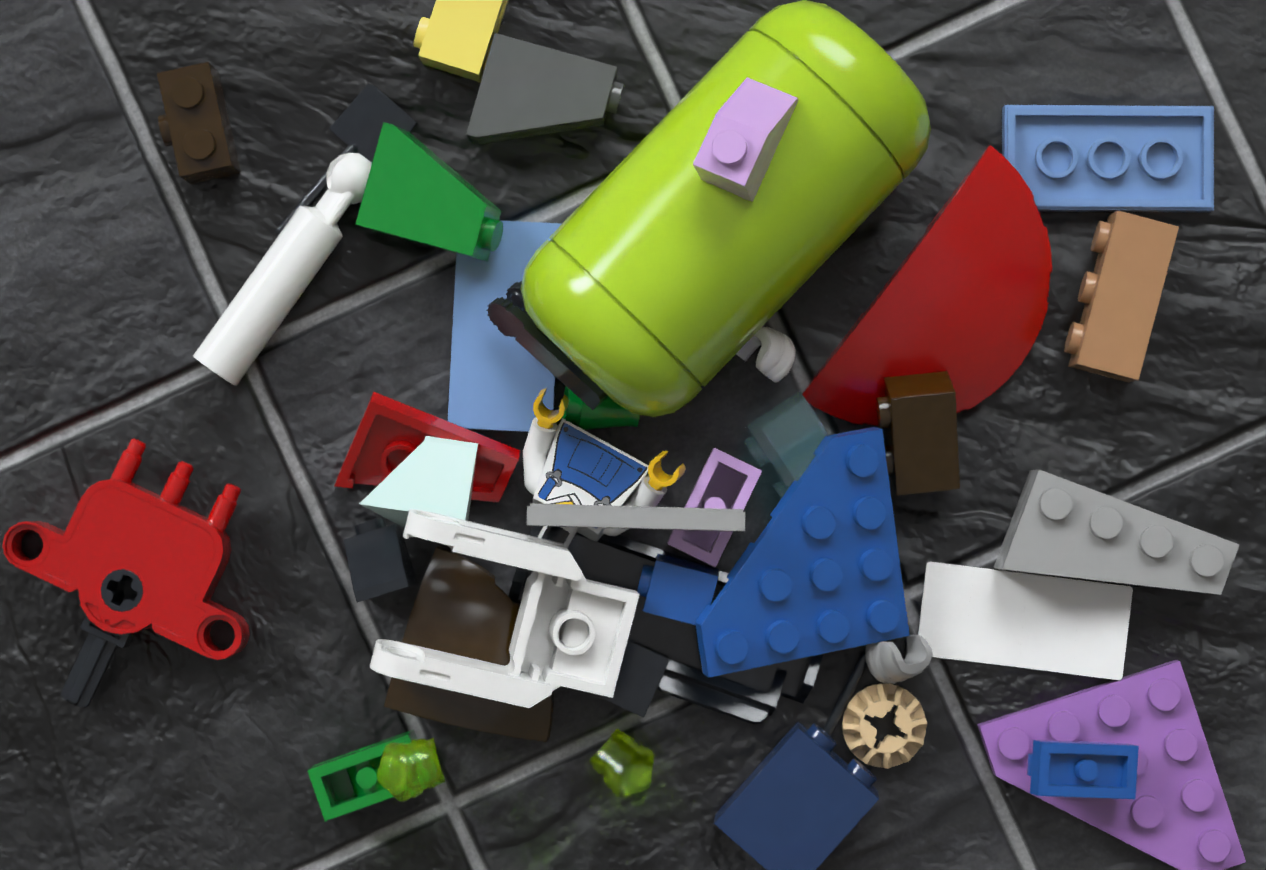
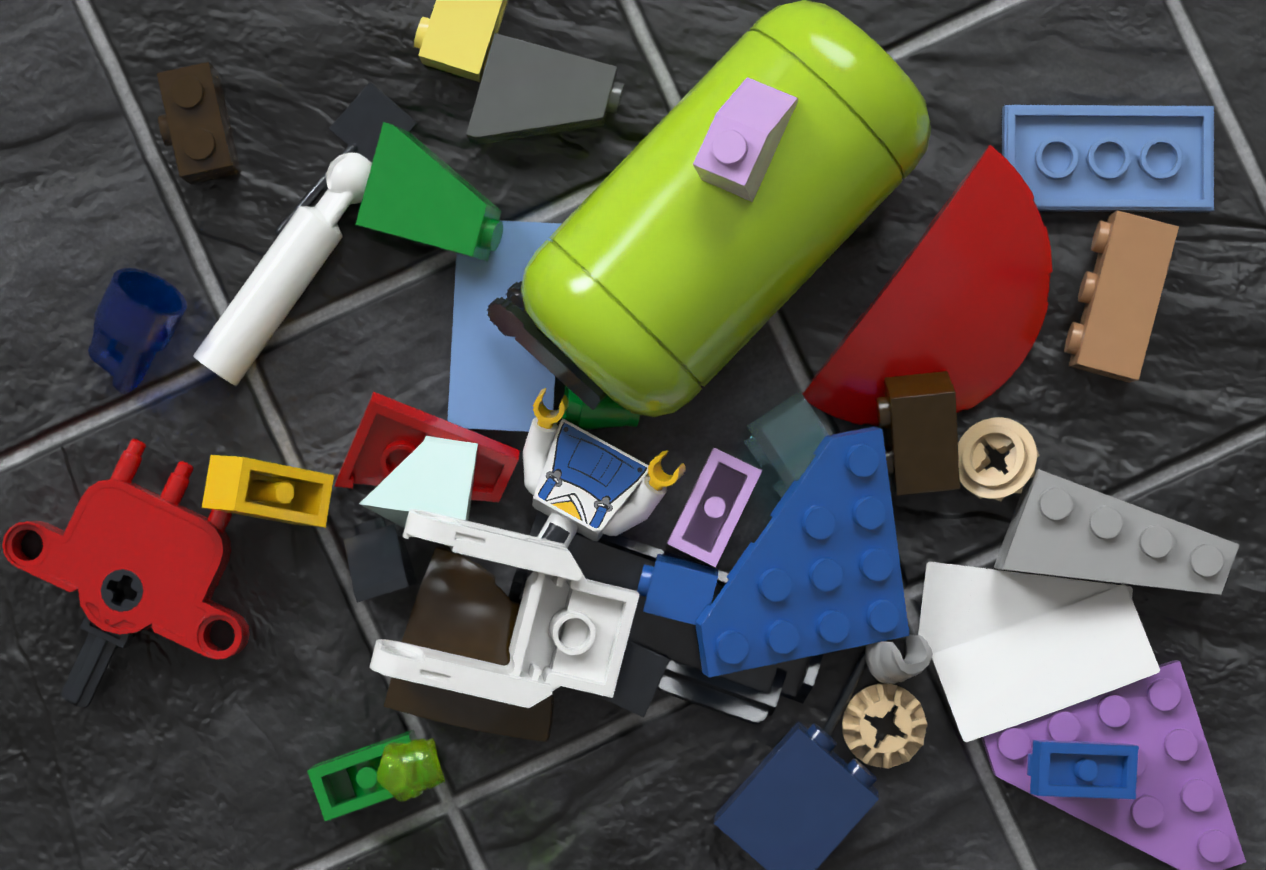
(137, 312): none -> clear blue piece
(267, 491): none -> yellow brick
(624, 764): clear neon green arm -> none
(636, 517): light grey tile -> none
(775, 354): white arm -> none
(1001, 435): none -> tan gear
(1045, 664): none -> white sticker

